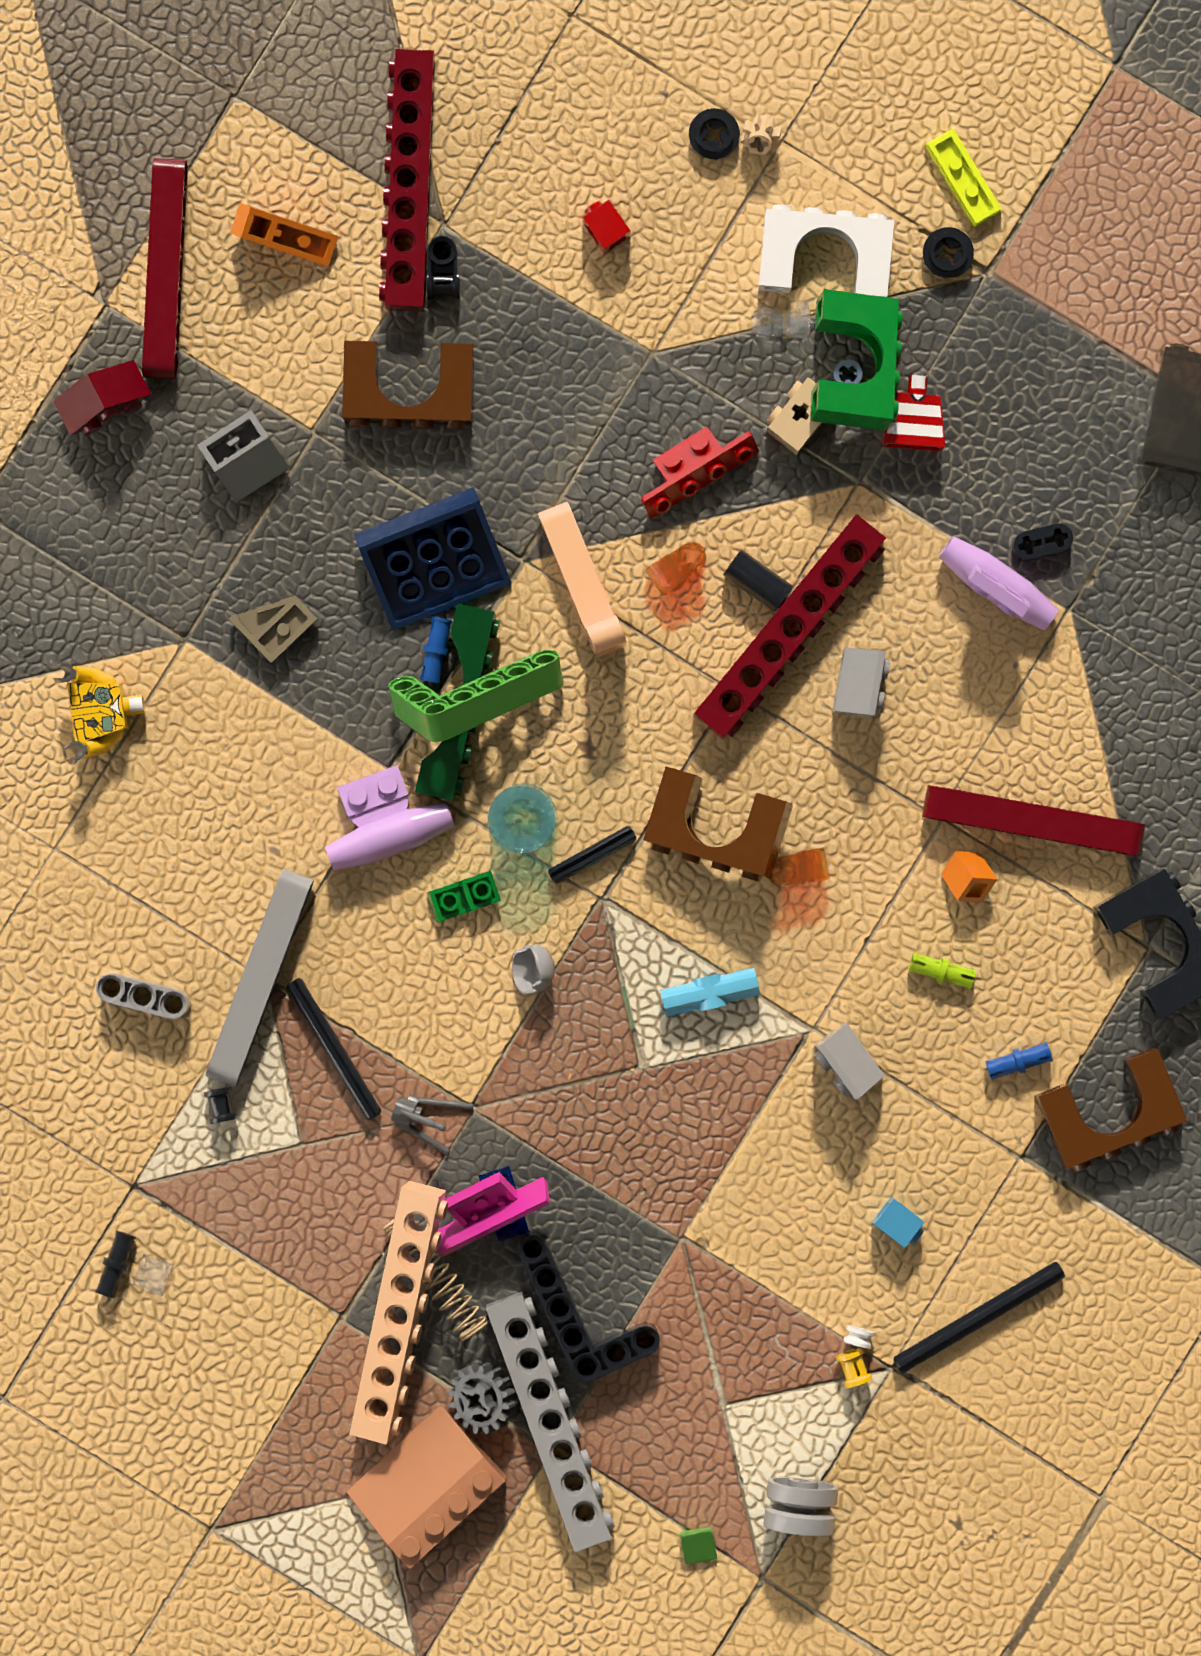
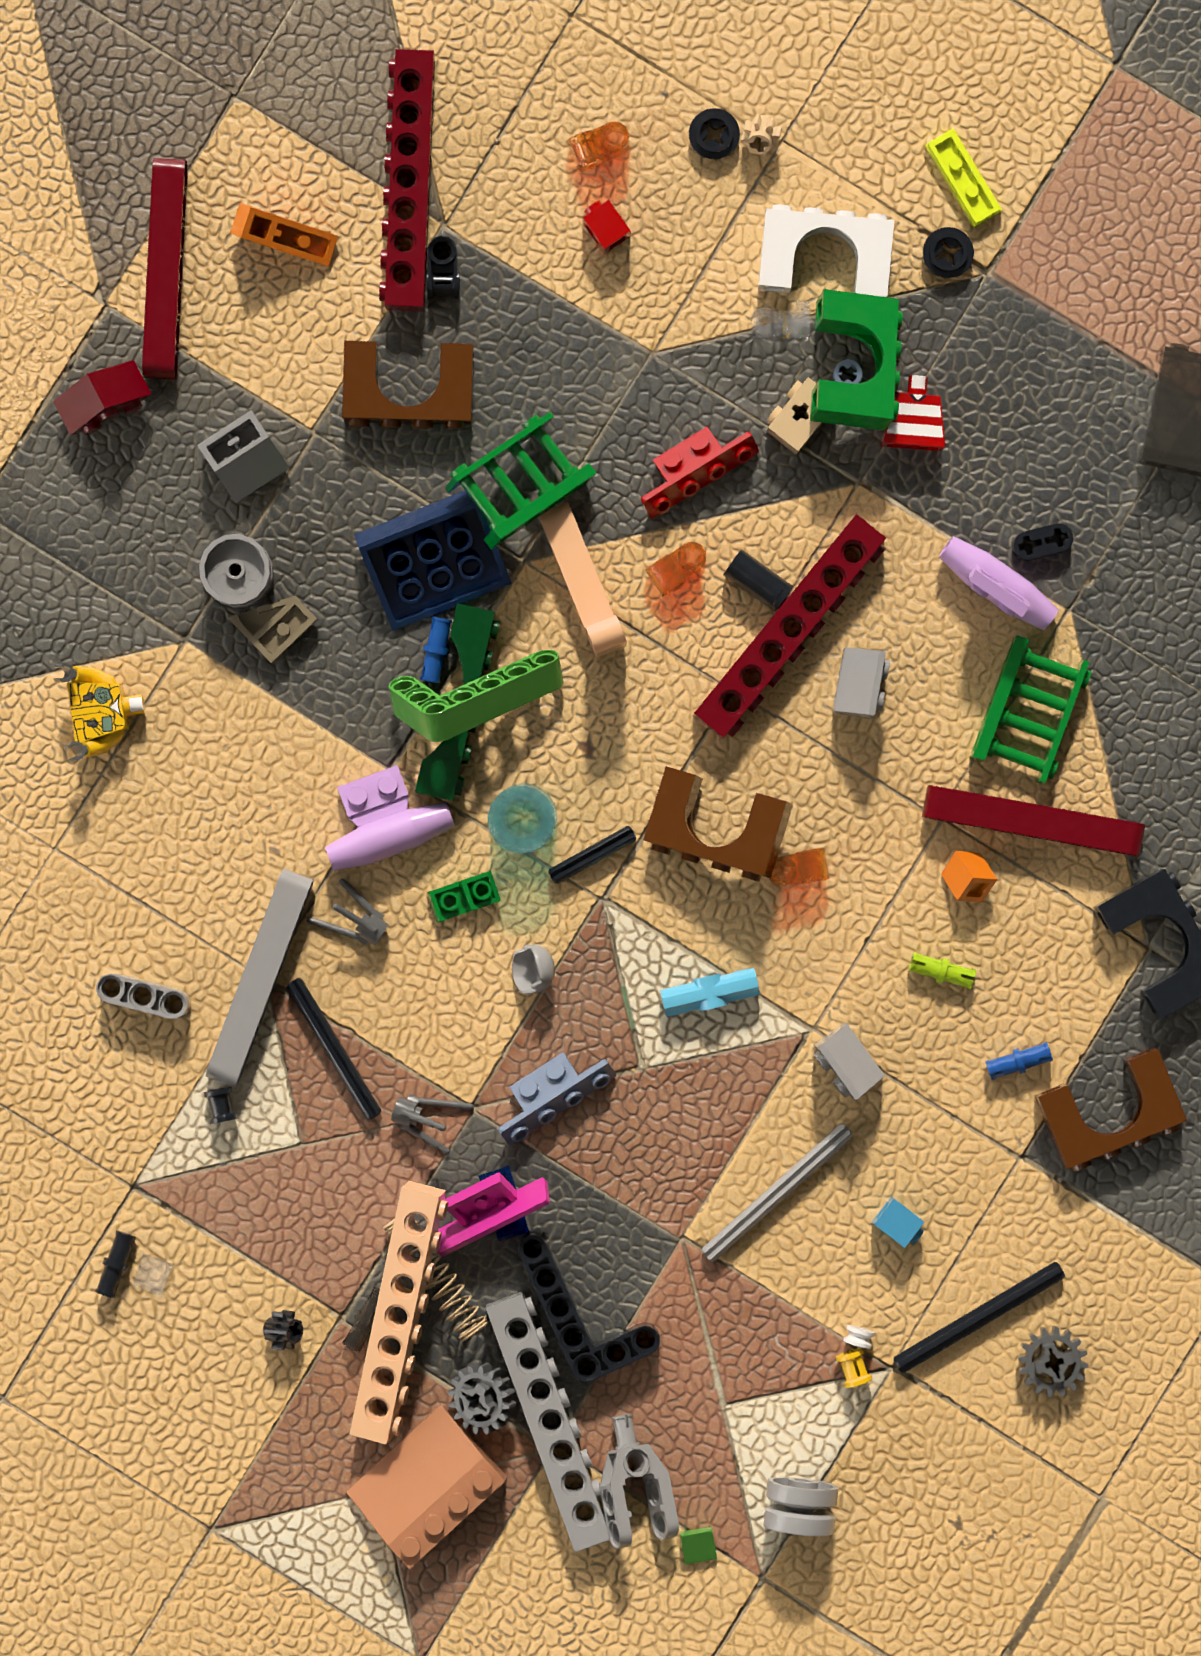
(250, 584): none -> light grey wheel
(283, 1330): none -> black gear
(363, 1324): none -> clear smoke pin
(370, 927): none -> dark grey plant
(524, 509): none -> green fence
(550, 1092): none -> sand blue bracket
(597, 146): none -> clear orange piece
(656, 1484): none -> light grey piece
(777, 1192): none -> light grey axle
(1010, 686): none -> green fence
(1066, 1357): none -> dark grey gear

